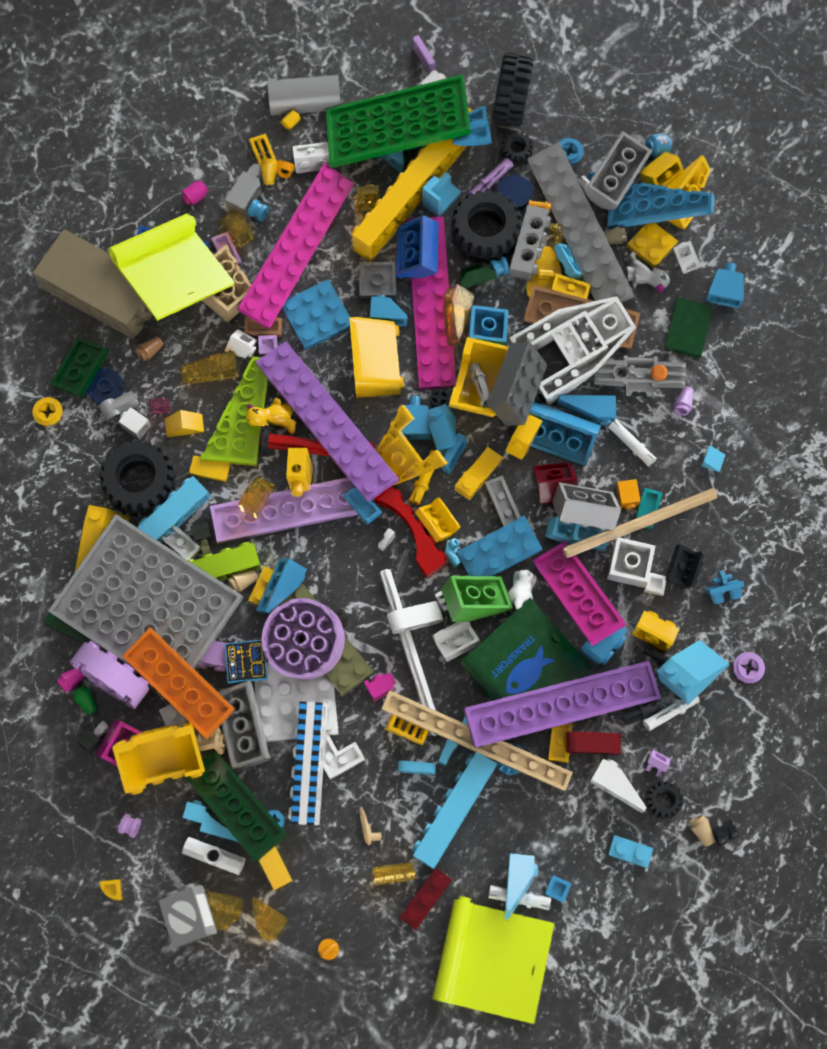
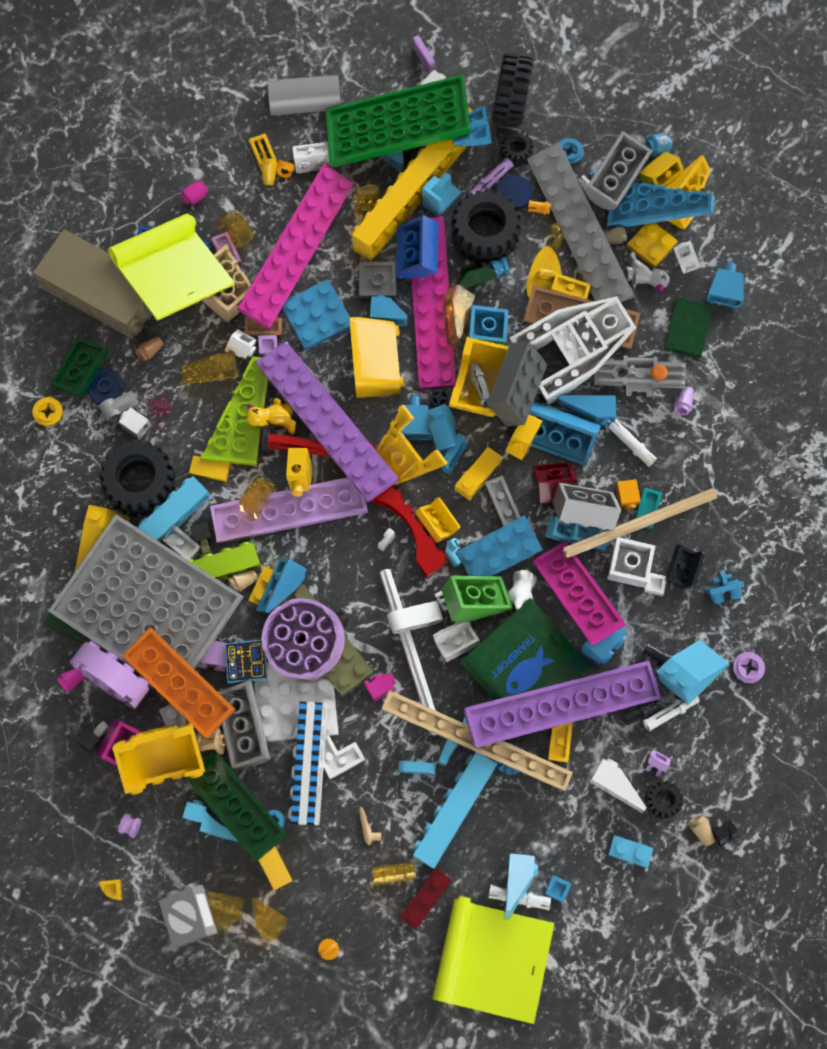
(85, 699): green cone -> none
(184, 423): yellow slope -> none
(201, 851): white piece -> none
(245, 190): light grey hinge -> none
(258, 210): dark azure wheel -> none
(290, 120): yellow hinge -> none
(366, 511): dark azure tile -> none
(404, 734): yellow slope -> none
(421, 486): yellow pin -> none
(533, 217): light grey brick -> none
(565, 256): medium azure plate -> none
(593, 743): dark red beam -> none
(655, 630): yellow slope -> none
(713, 459): medium azure slope -> none

